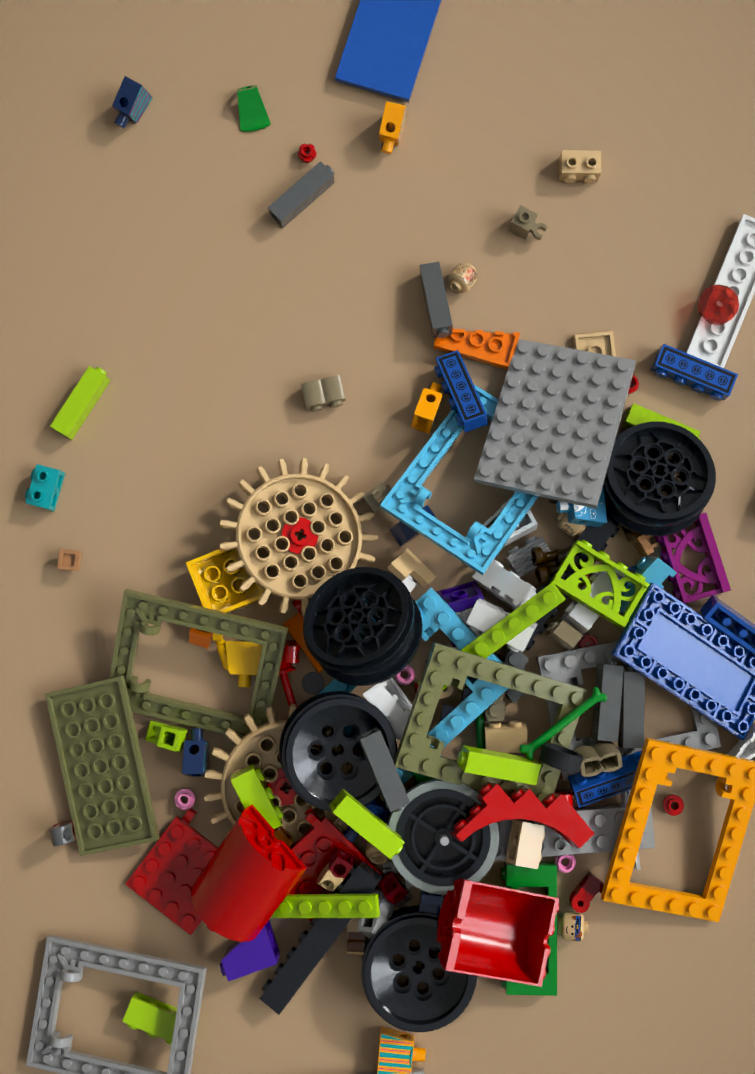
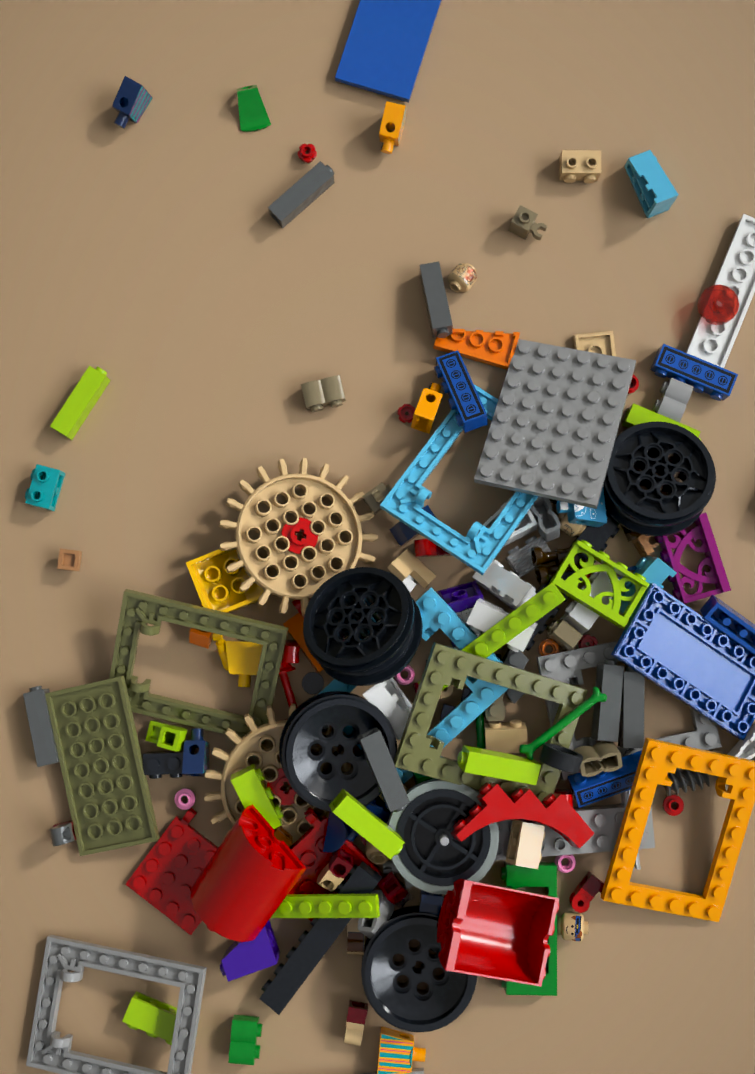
(40, 726): none -> dark grey brick
(163, 762): none -> black brick
(244, 1040): none -> green brick
(336, 833): none -> dark blue tile
(355, 1022): none -> leg
(402, 410): none -> red plate
(426, 548): none -> red leg
(547, 520): none -> light grey brick
(555, 648): none -> orange plate
(650, 183): none -> medium azure wedge
(673, 399): none -> light grey brick
(684, 778): none -> dark grey piece

